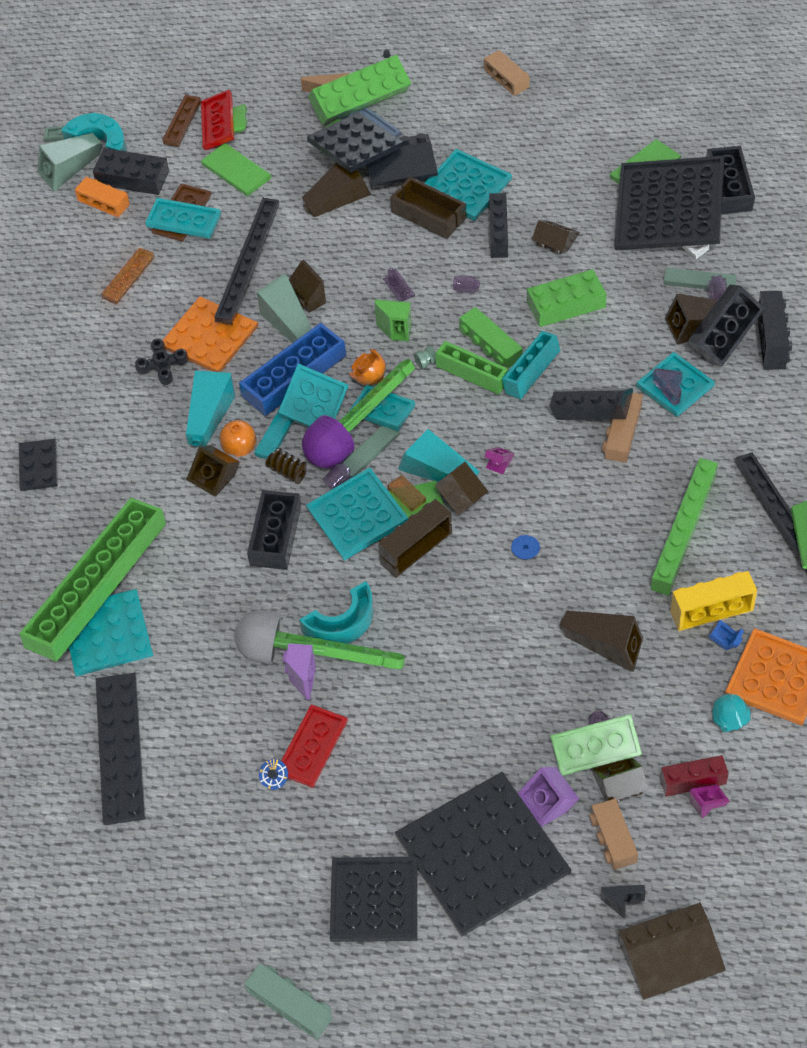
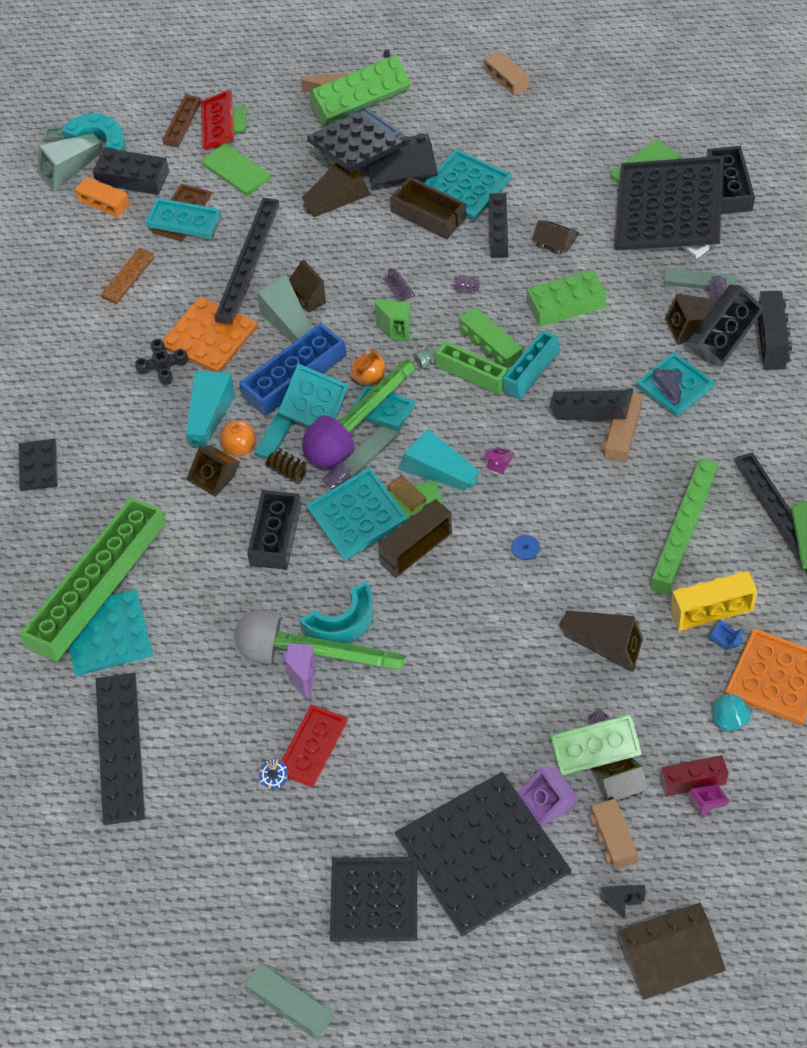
(461, 488): dark brown slope -> none

